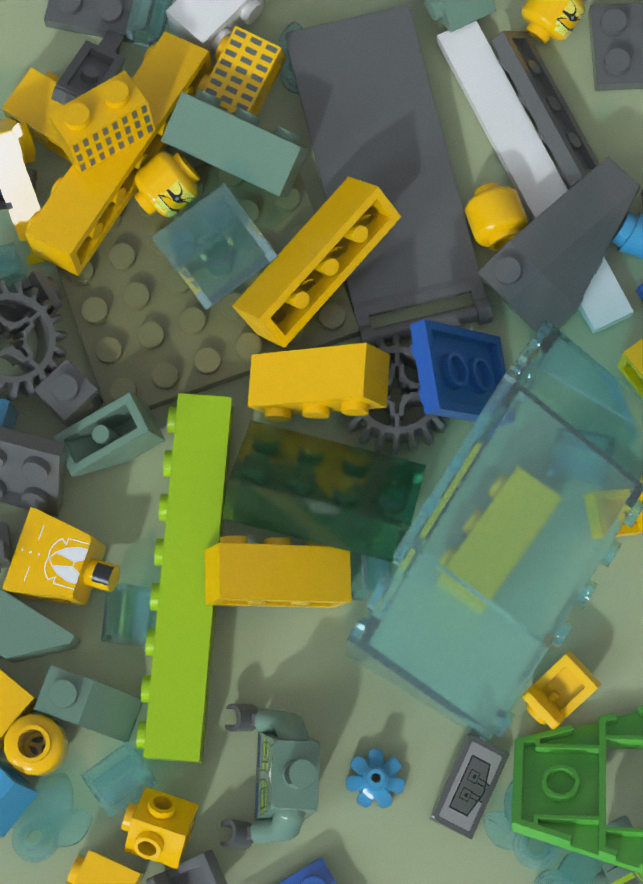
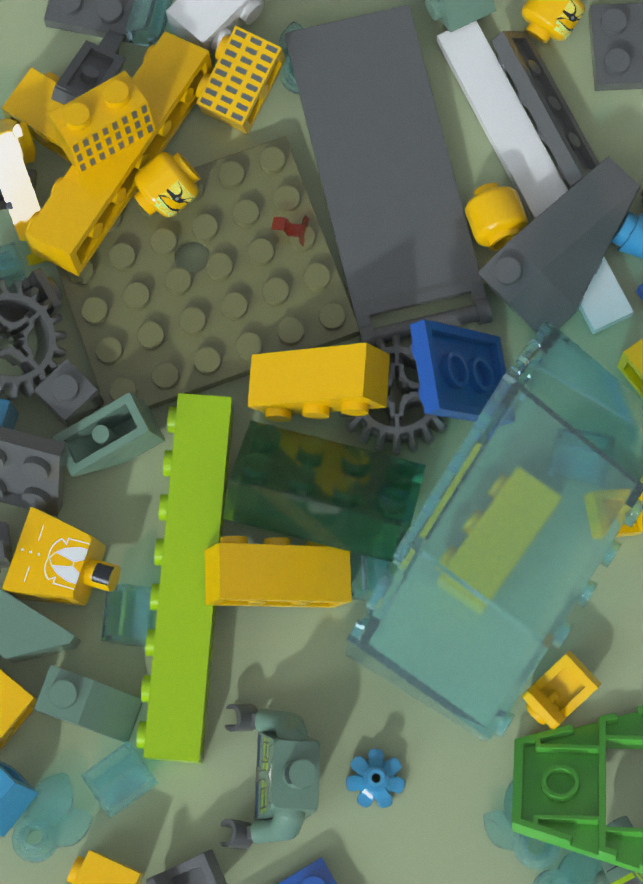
(21, 738): yellow head -> none
(159, 827): yellow brick -> none
(213, 246): clear light blue slope -> none
(235, 142): sand green brick -> none
(291, 229): none -> clear red piece
(317, 261): yellow brick -> none
(469, 786): slope -> none

